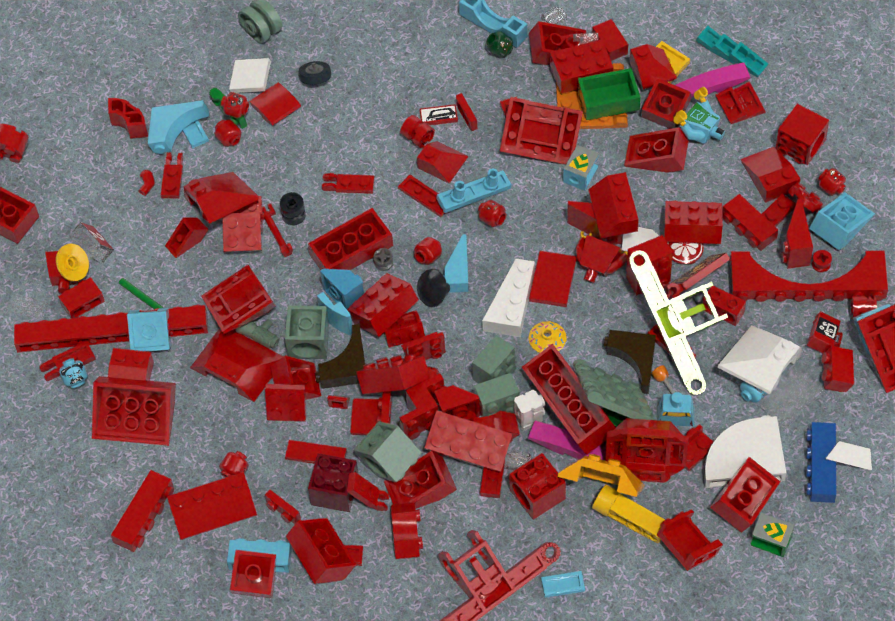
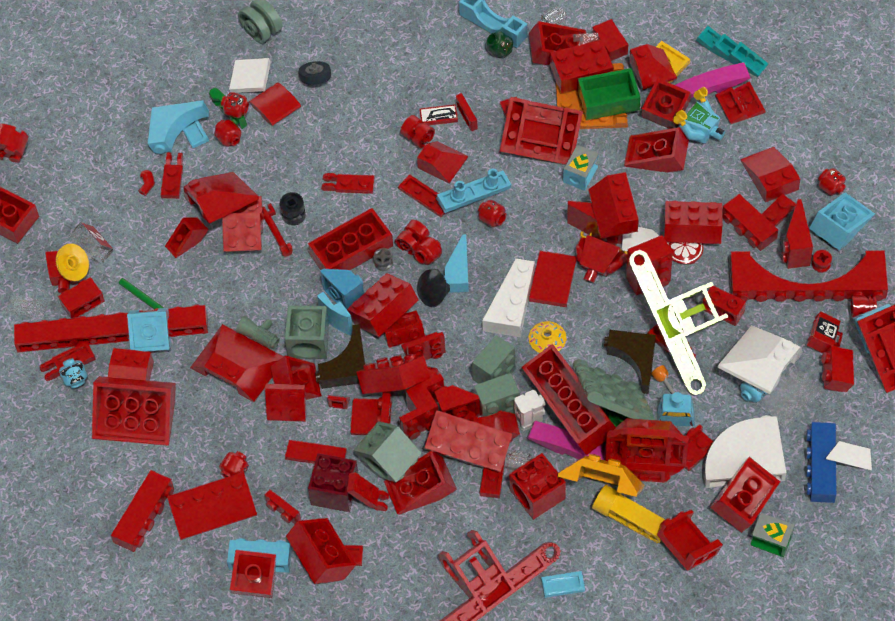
(127, 117): red brick -> none
(238, 300): red slope -> none
(405, 530): red brick -> none
(411, 236): none -> red wheel
(695, 274): tile -> none
(802, 134): red brick -> none
(809, 200): red plate -> none

